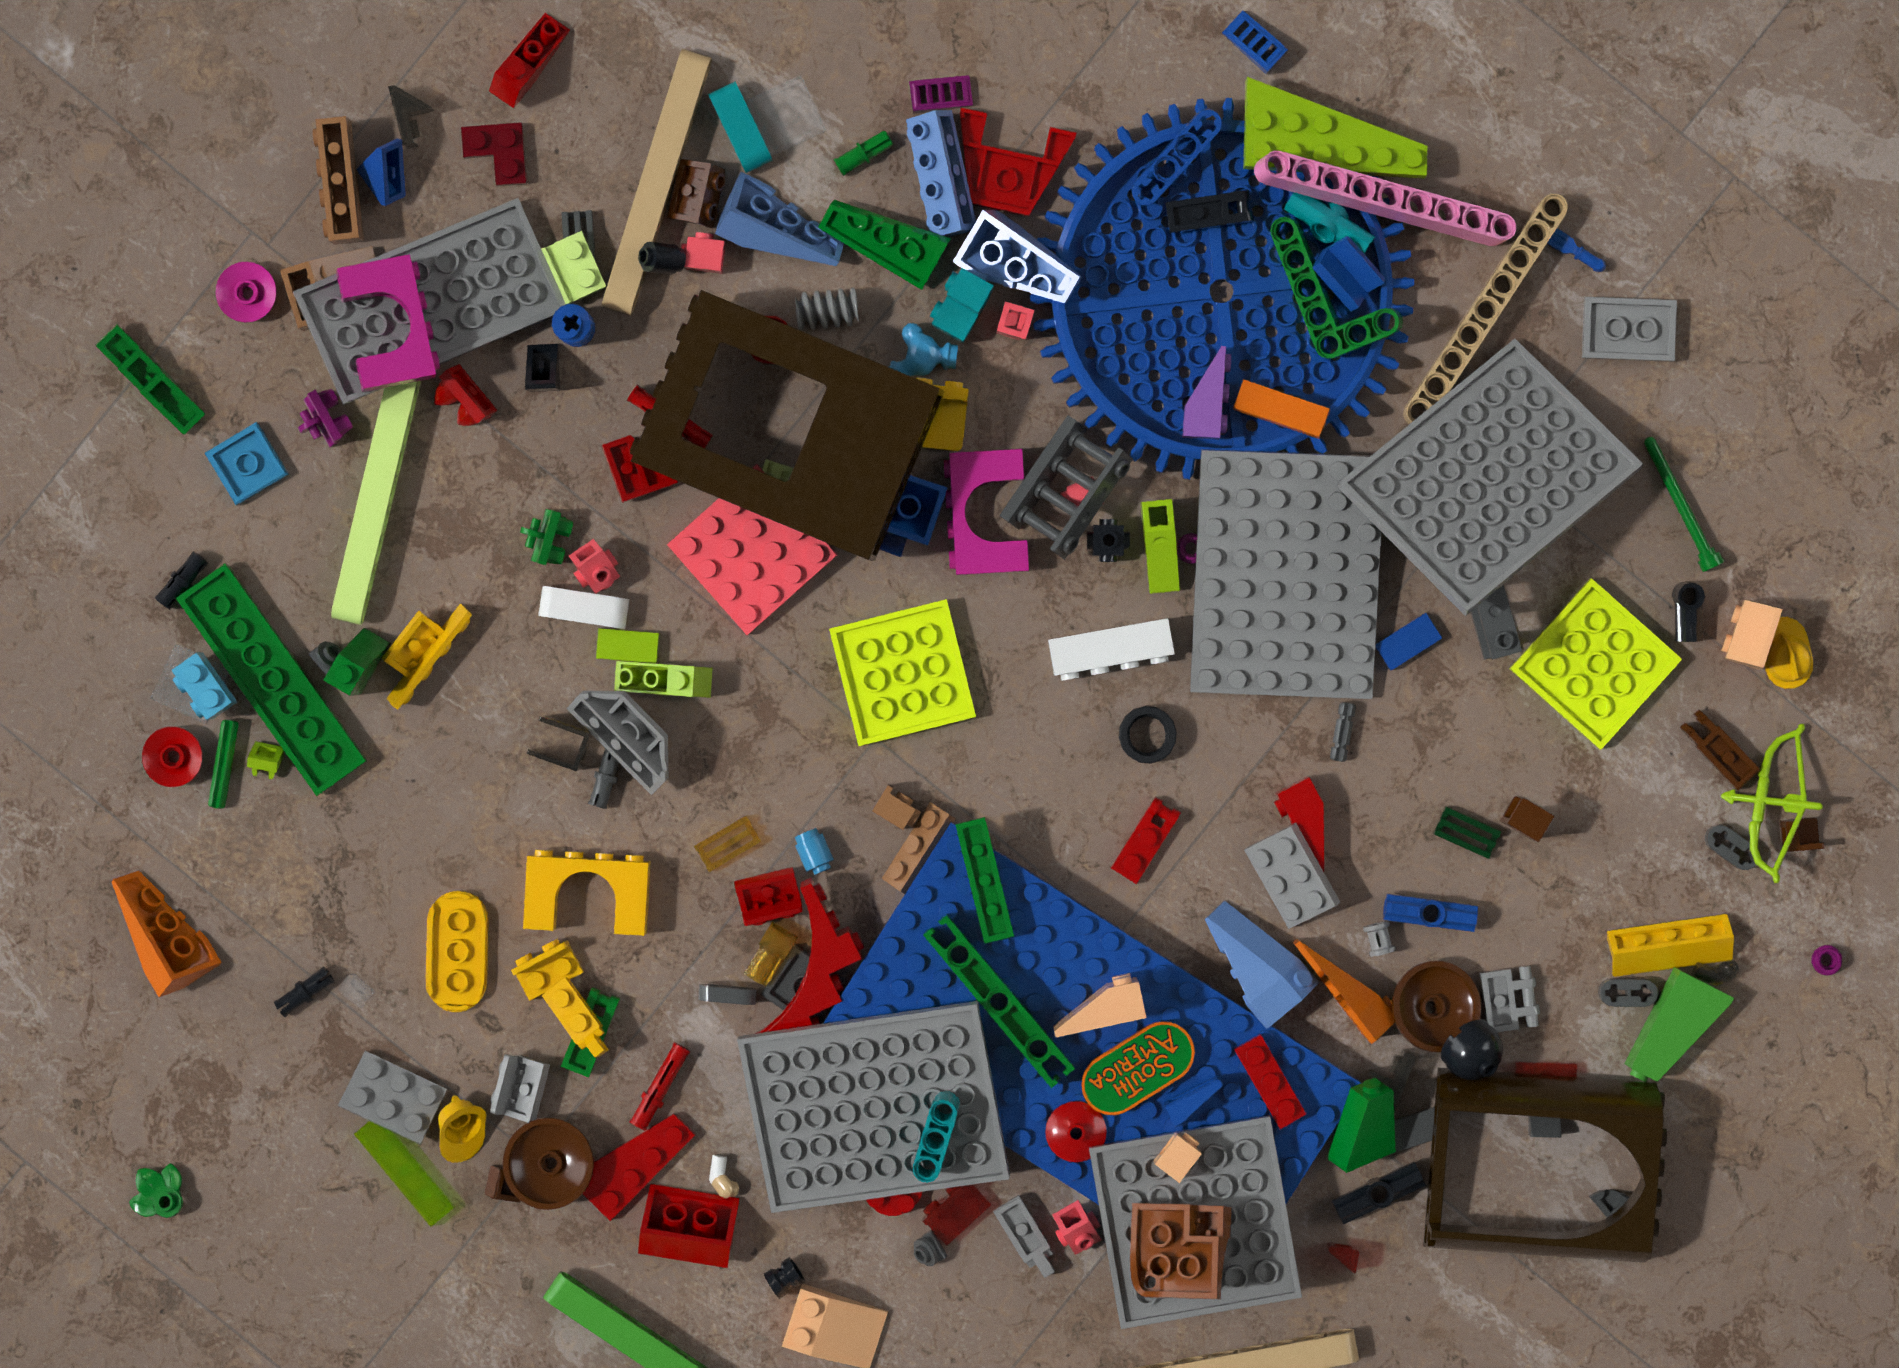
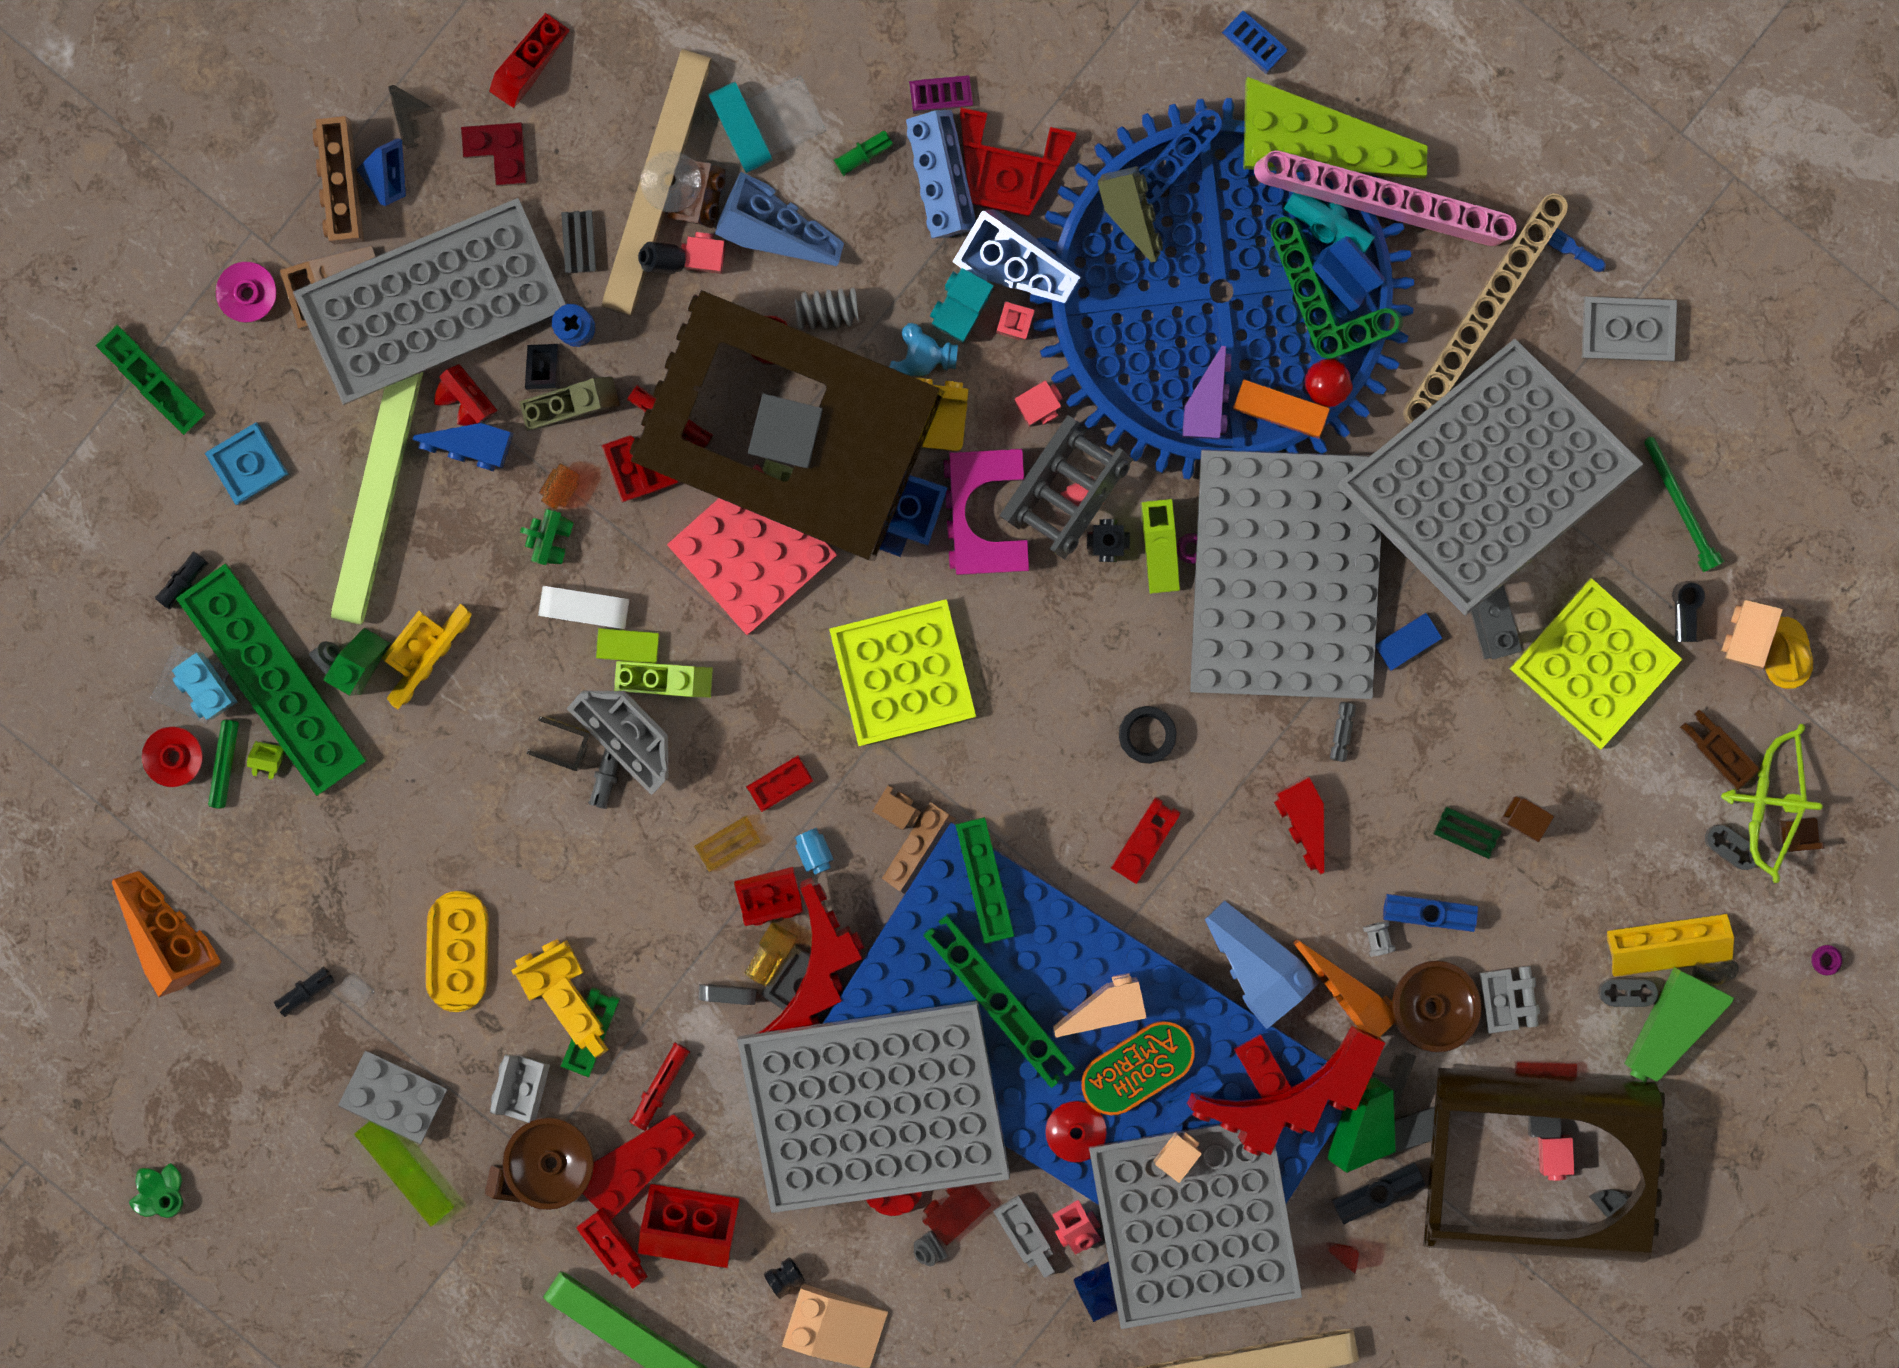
(318, 405): magenta hips -> none
(395, 280): dark pink arch -> none
(461, 1130): yellow piece -> none
(474, 441): none -> blue slope
(559, 486): none -> clear orange brick
(569, 402): none -> olive slope
(574, 268): yellowish green plate -> none
(594, 566): coral brick -> none
(612, 1248): none -> red hinge
(627, 878): yellow arch -> none
(674, 197): none -> clear dish
(719, 1180): arm -> none
(780, 783): none -> red plate
(785, 431): none -> dark grey tile
(888, 242): green wing -> none
(931, 1149): teal beam -> none
(1039, 403): none -> coral brick
(1097, 1291): none -> clear blue bracket
(1111, 647): white brick -> none
(1127, 205): none -> olive slope
(1179, 1248): dark orange slope -> none
(1208, 211): black plate -> none
(1262, 1120): none -> red arch
(1292, 875): light grey plate -> none
(1328, 382): none -> red hair
(1474, 1051): black cylinder -> none
(1556, 1157): none -> coral brick

